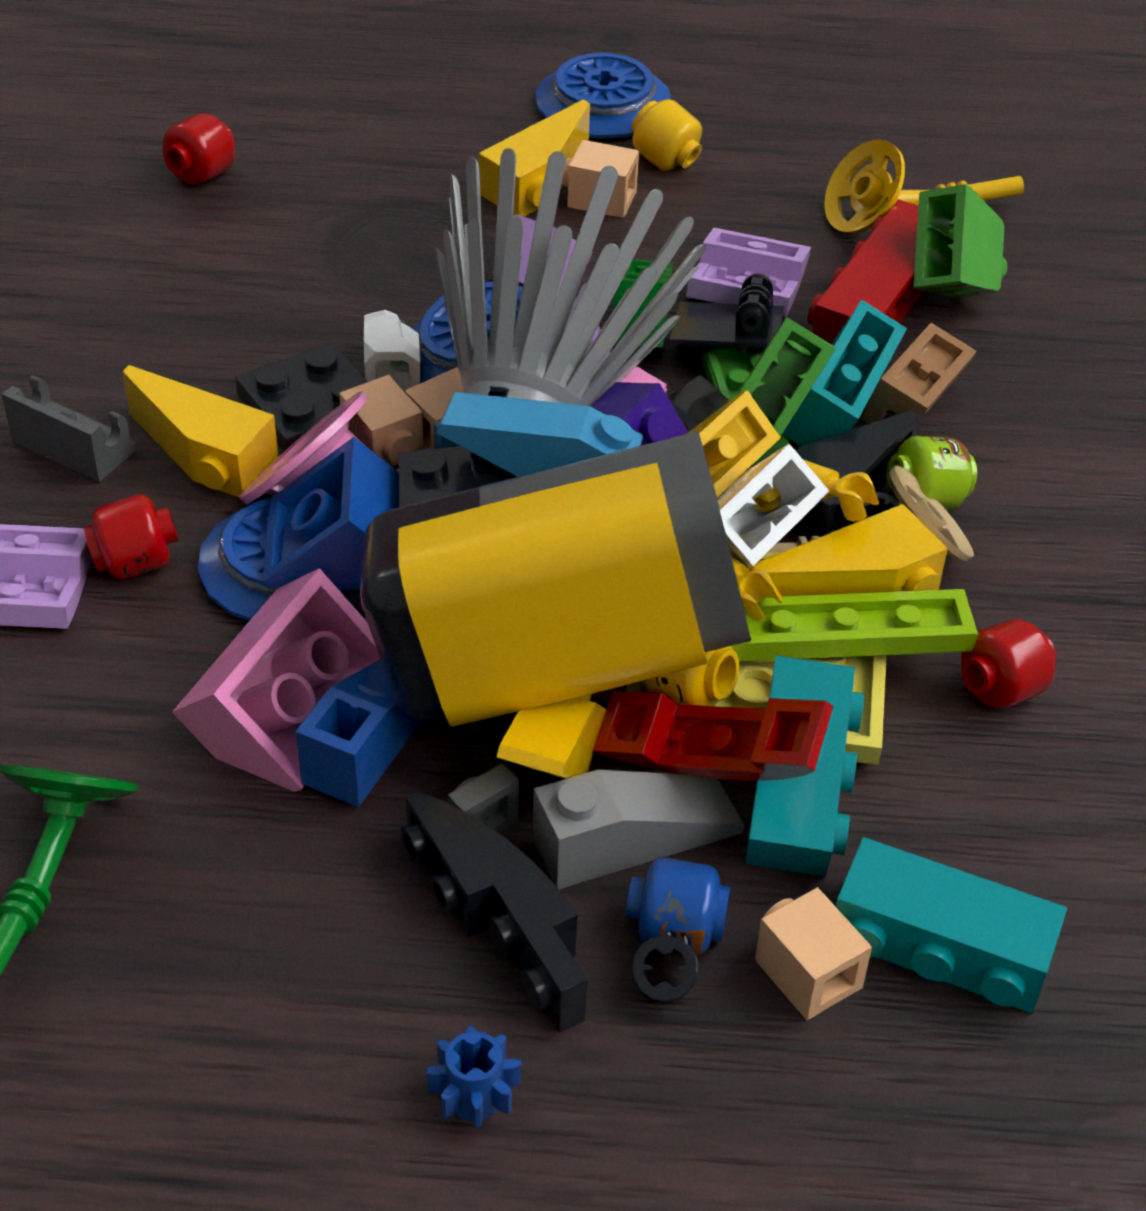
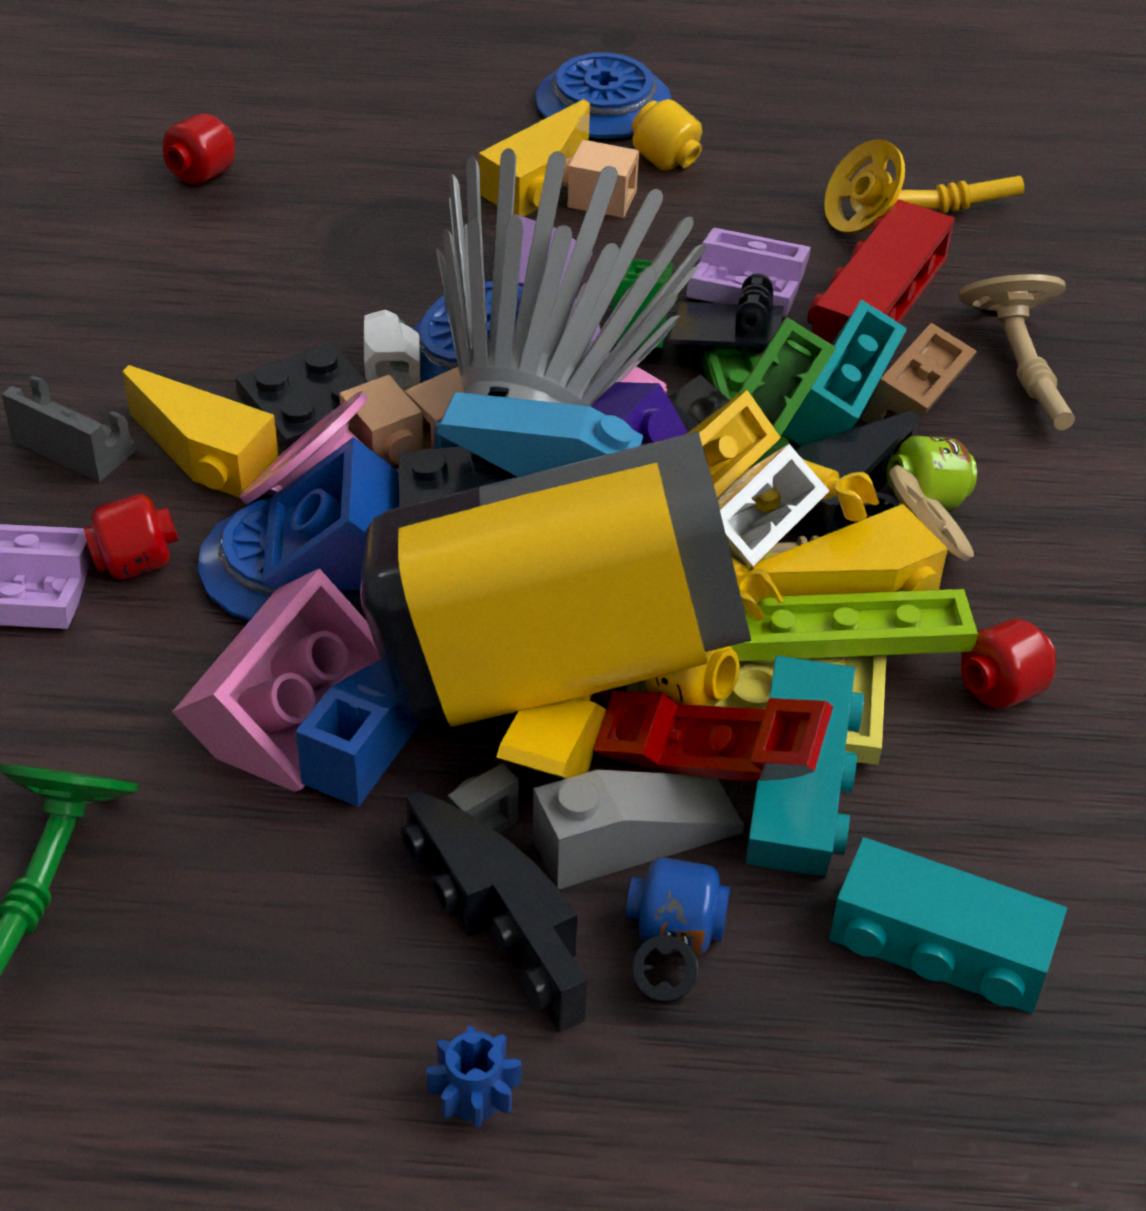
(812, 952): light nougat brick -> none
(958, 244): bright green torso -> none
(1012, 302): none -> tan dish

